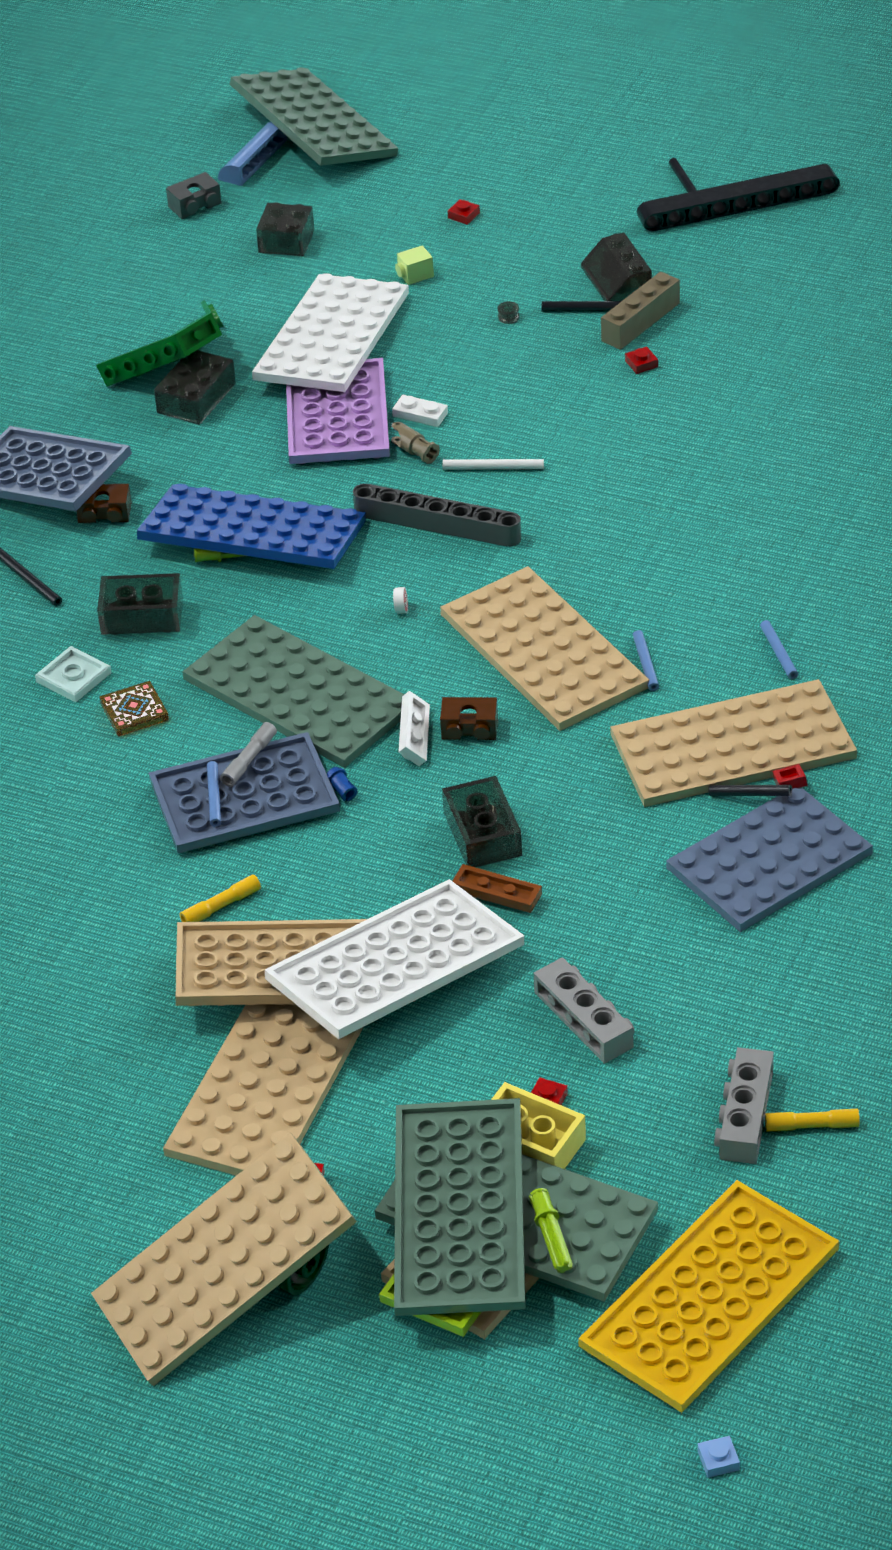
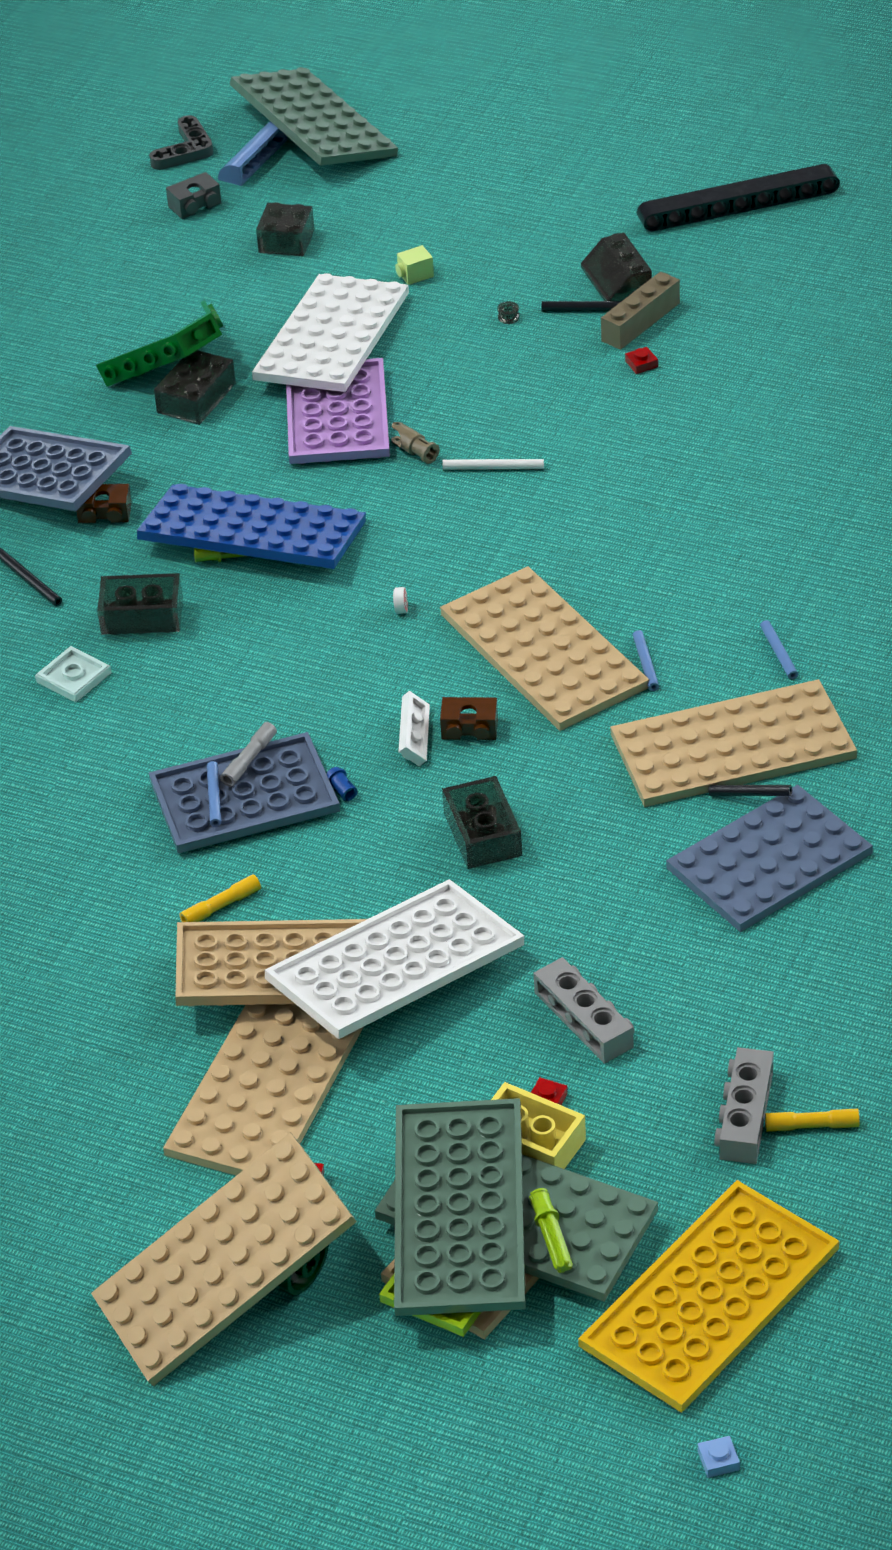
(134, 708): clear orange tile -> none
(196, 146): none -> dark grey beam
(298, 689): sand green plate -> none
(420, 410): white plate -> none
(438, 514): dark grey beam -> none
(463, 211): red plate -> none
(498, 888): dark orange plate -> none
(681, 174): black piece -> none
(791, 776): red plate -> none

